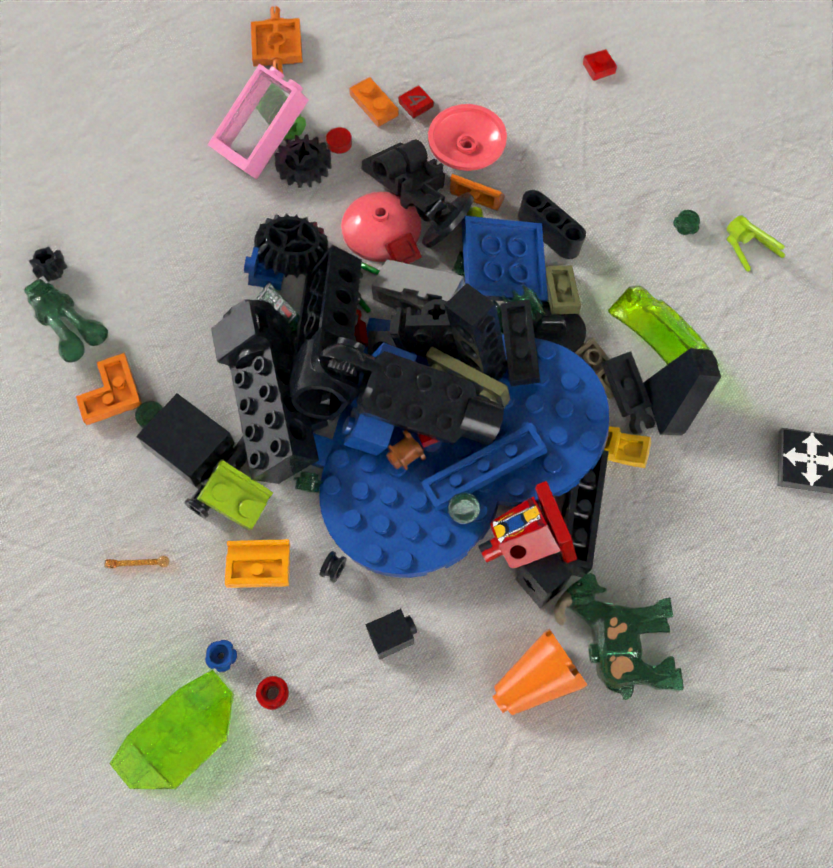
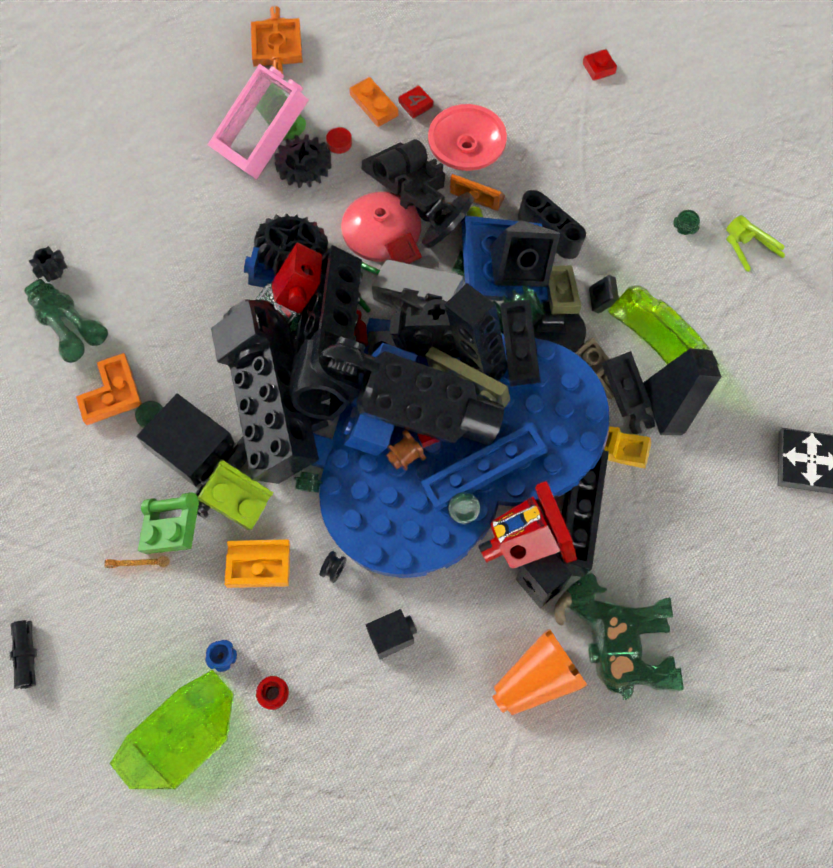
(23, 654): none -> black pin
(168, 533): none -> bright green plate
(291, 285): none -> red torso
(524, 255): none -> black slope
(603, 294): none -> black tile

